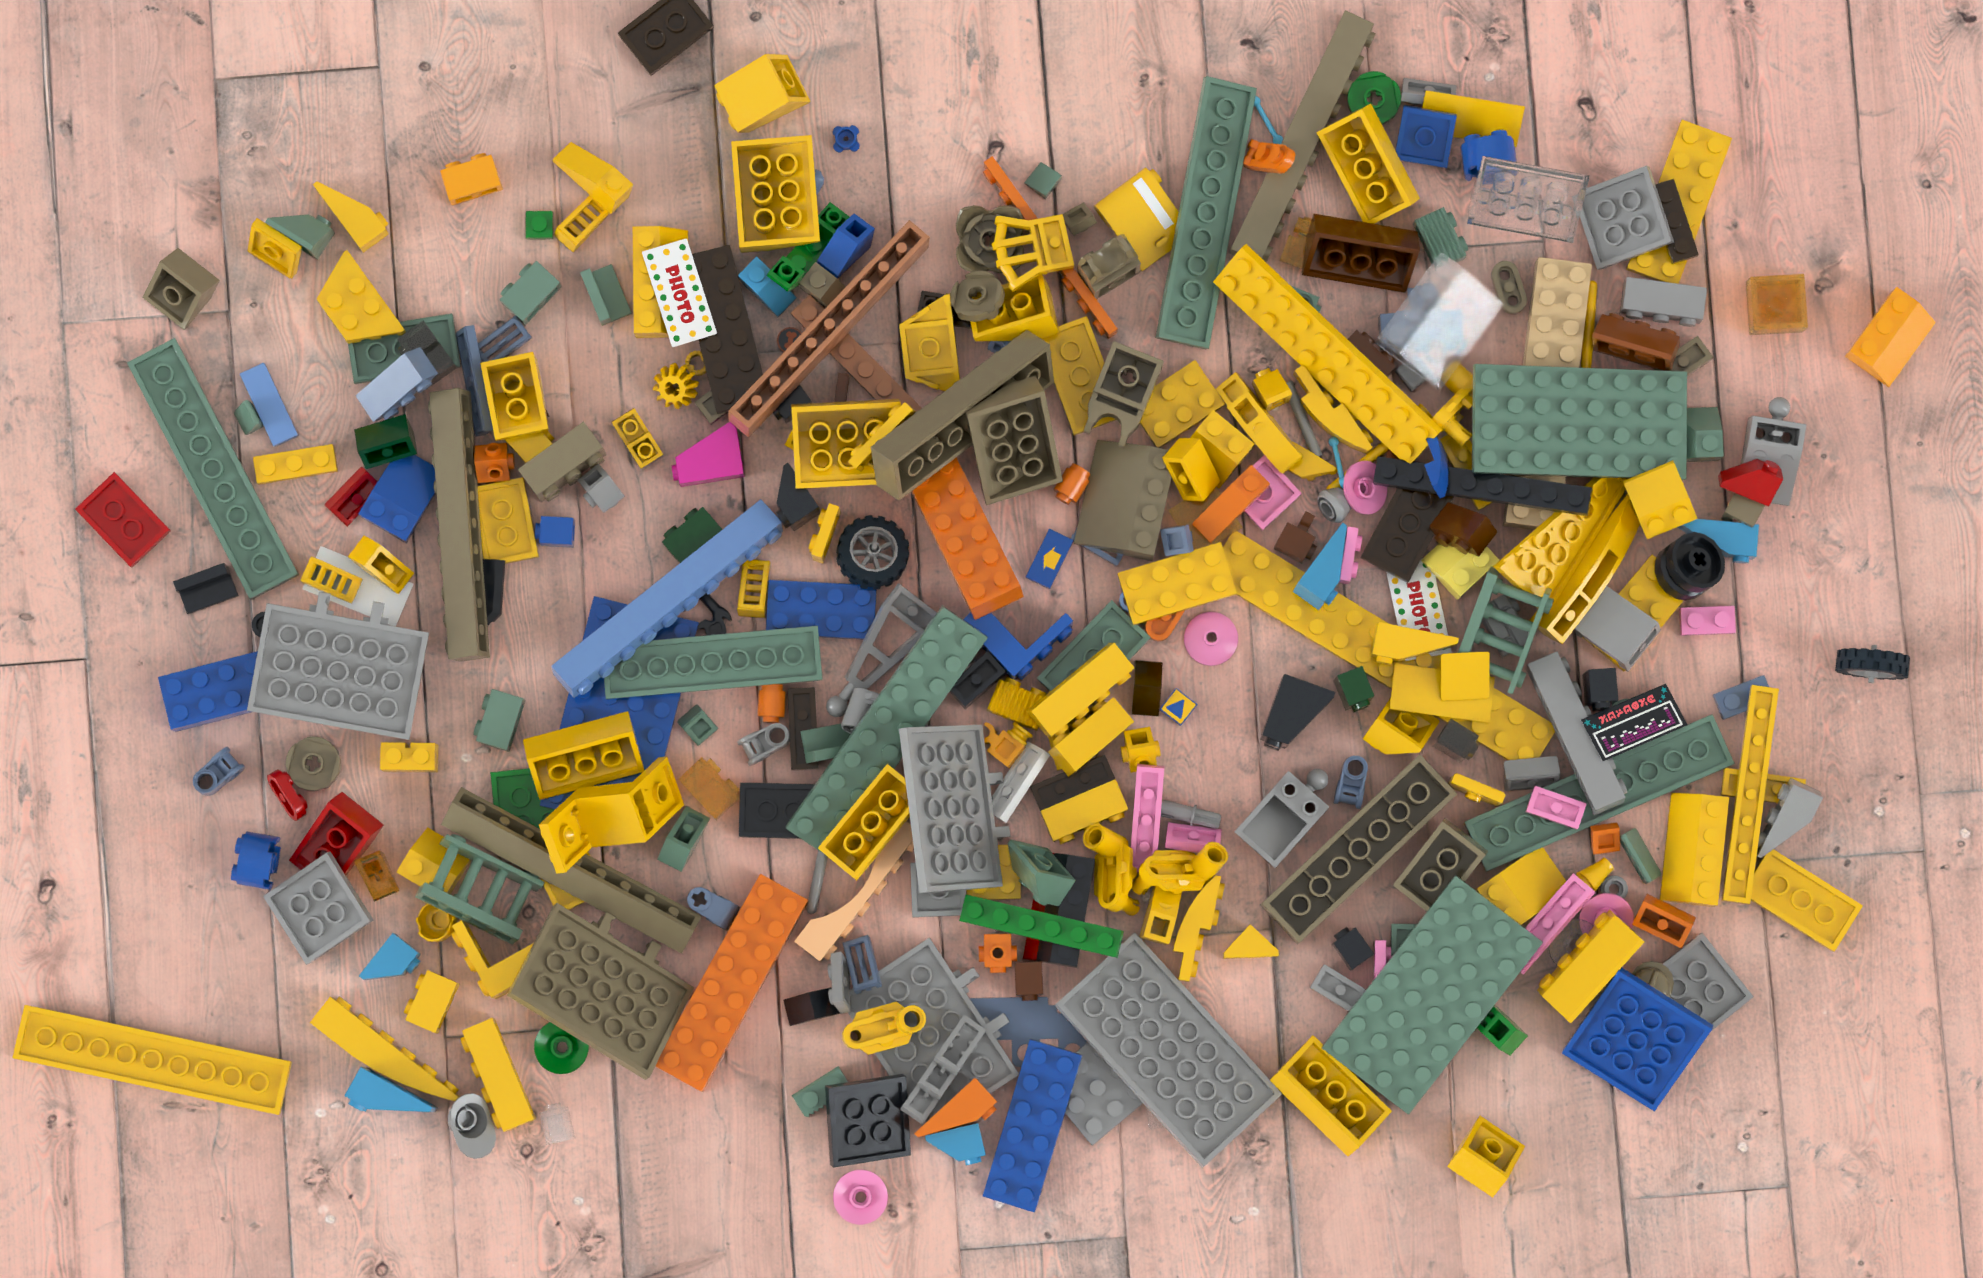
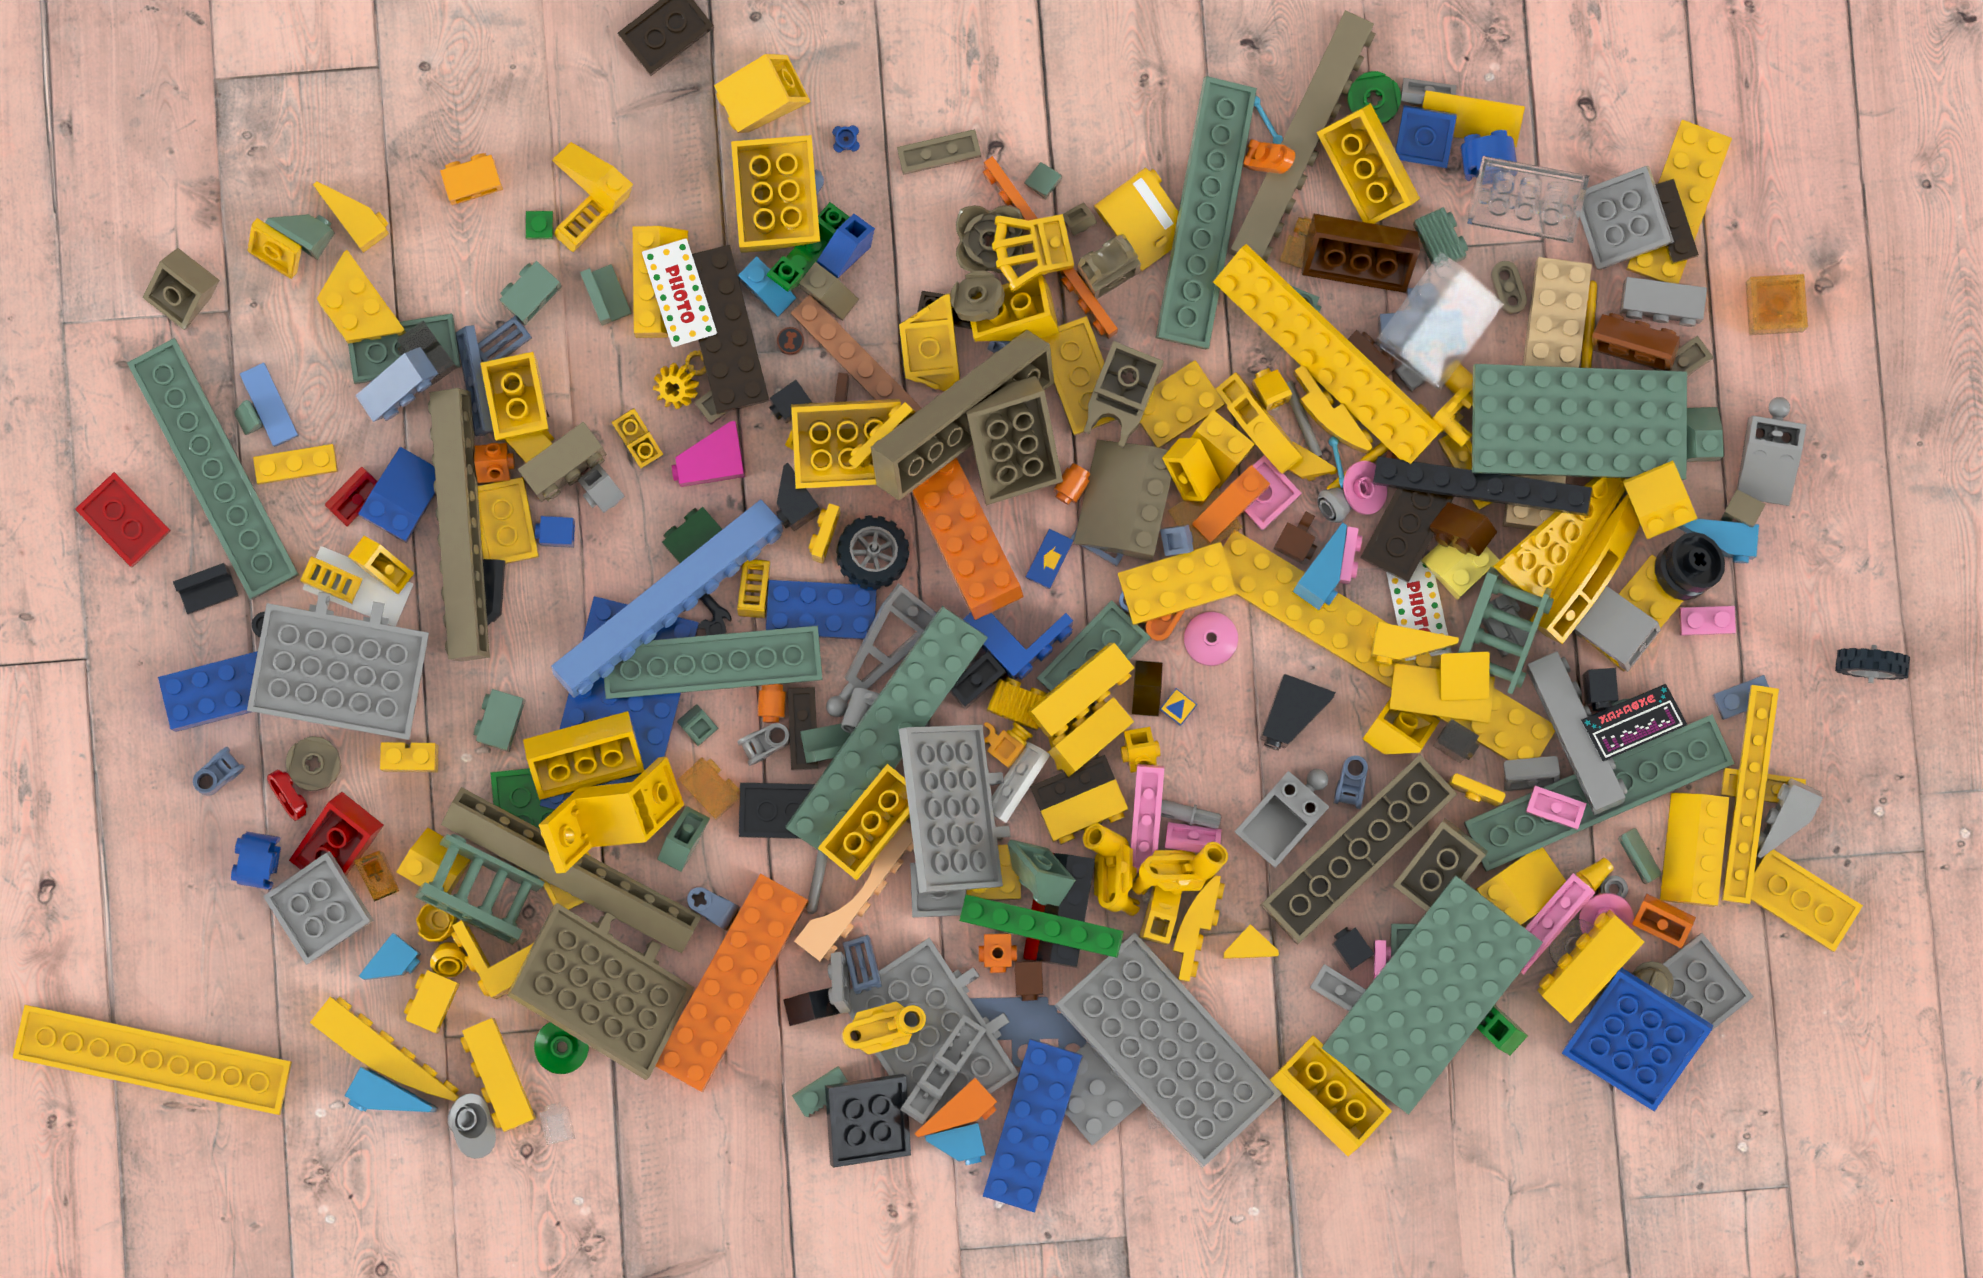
(385, 441): dark green brick -> none
(448, 960): none -> yellow cone
(828, 329): nougat brick -> none
(849, 1207): bright pink dish -> none
(939, 152): none -> dark tan plate
(1354, 689): dark green brick -> none
(1438, 469): blue slope -> none
(1486, 1156): yellow slope -> none
(1605, 838): orange plate -> none
(1753, 480): red slope -> none
(1891, 337): light orange slope -> none

